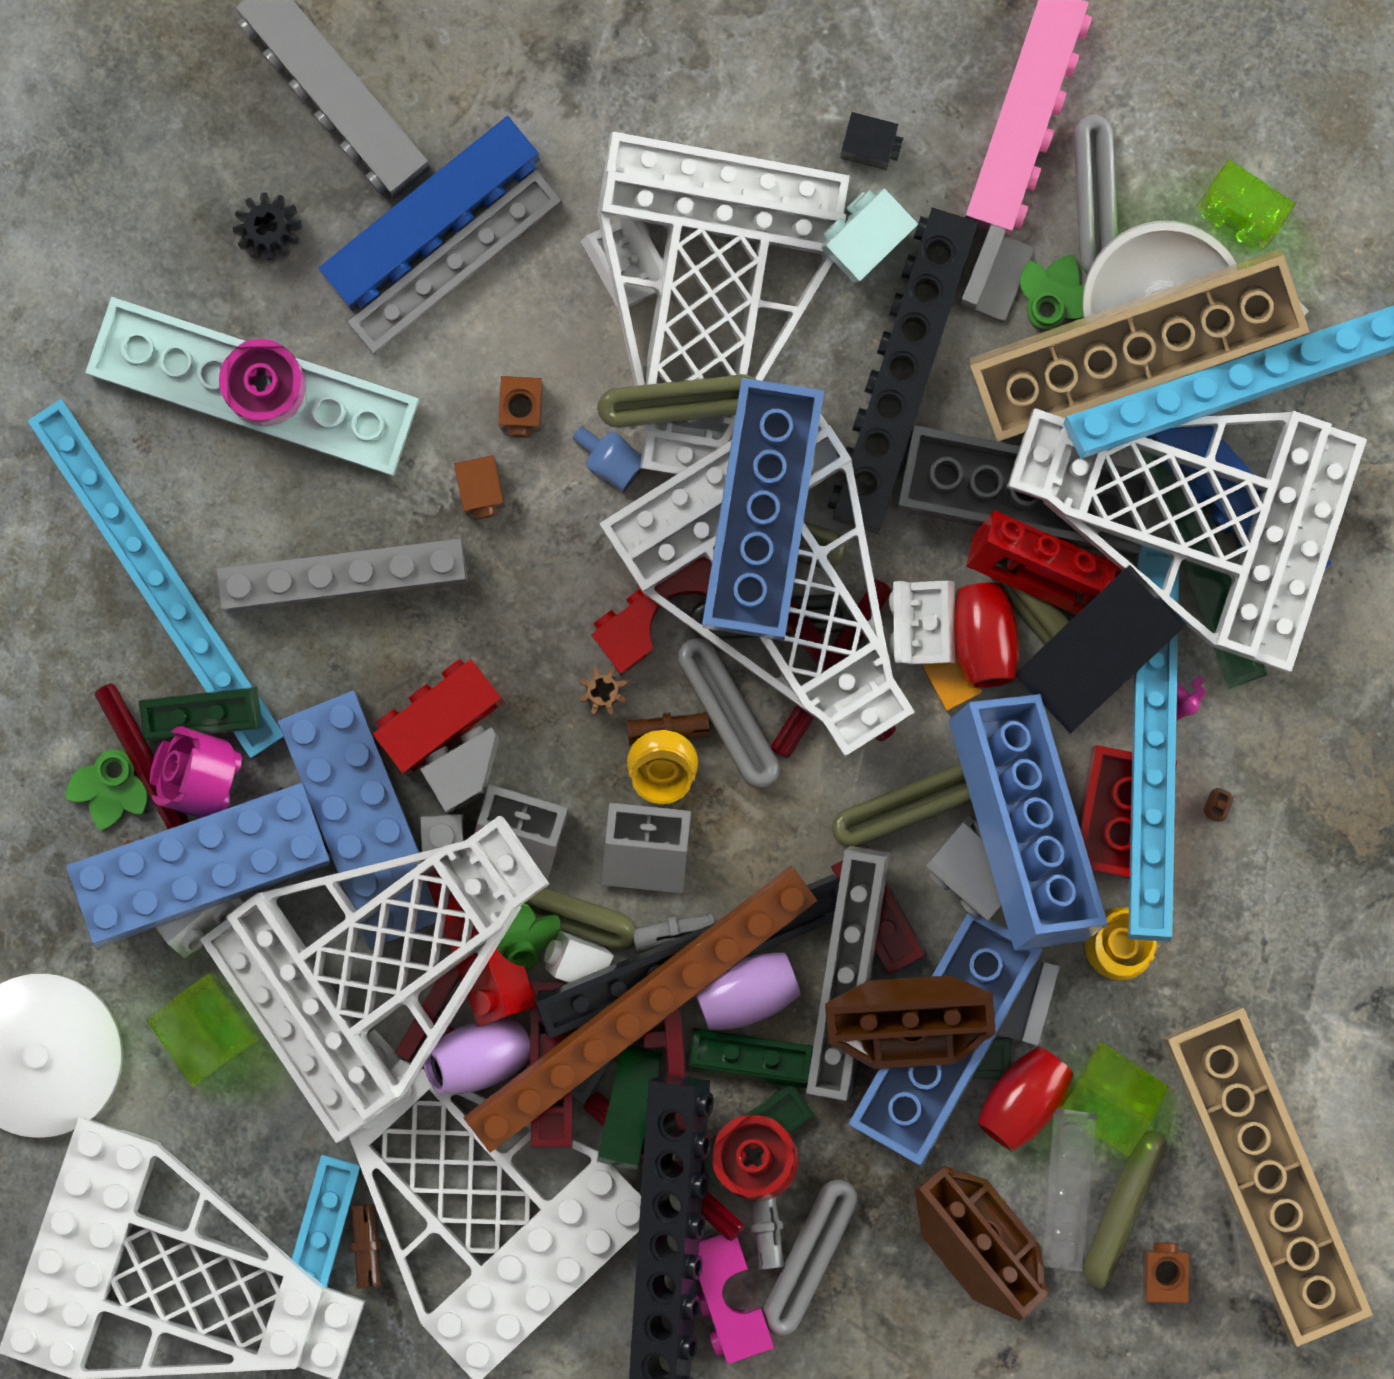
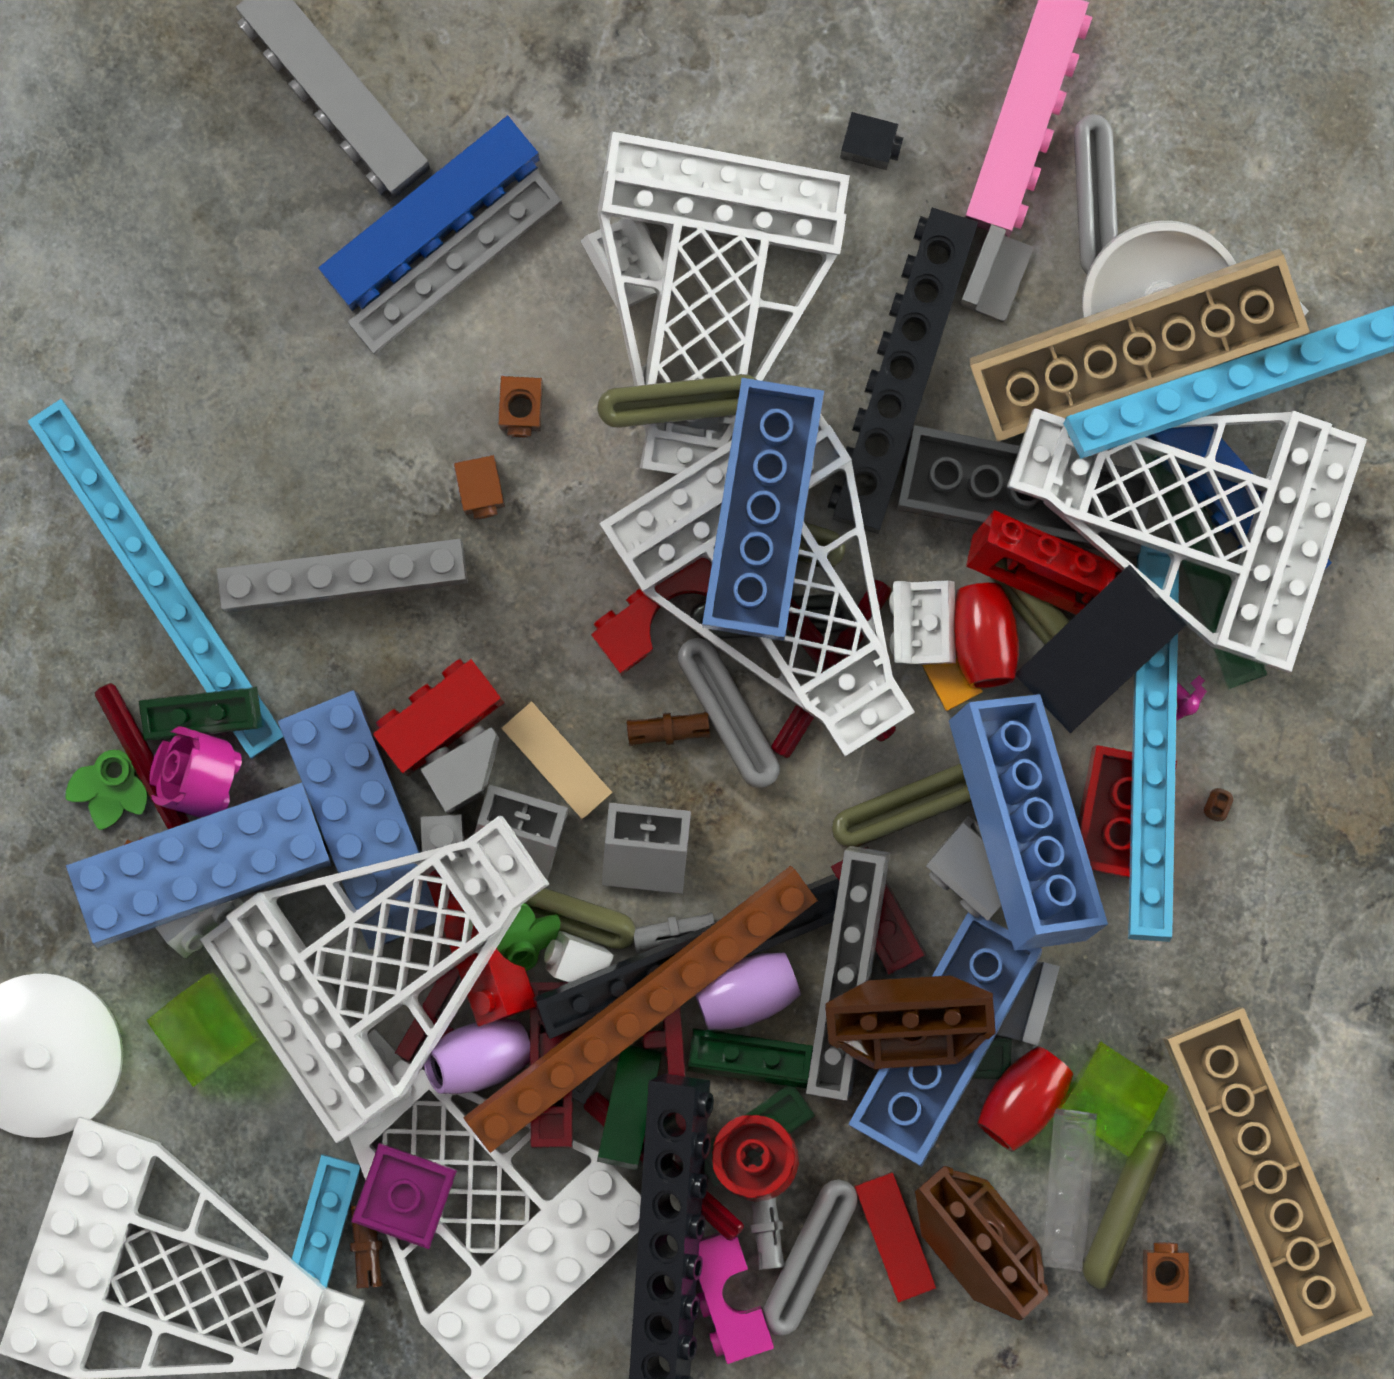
(183, 366): light aqua plate -> none
(246, 366): dark pink brick -> none
(263, 214): black gear -> none
(404, 1195): none -> magenta tile
(557, 760): none -> tan tile
(592, 687): medium nougat gear -> none
(610, 458): medium blue piece -> none
(662, 766): yellow piece -> none
(867, 234): light aqua brick -> none
(895, 1237): none -> red tile
(1053, 286): bright green plate -> none
(1115, 954): yellow piece -> none
(1245, 206): clear neon green slope -> none

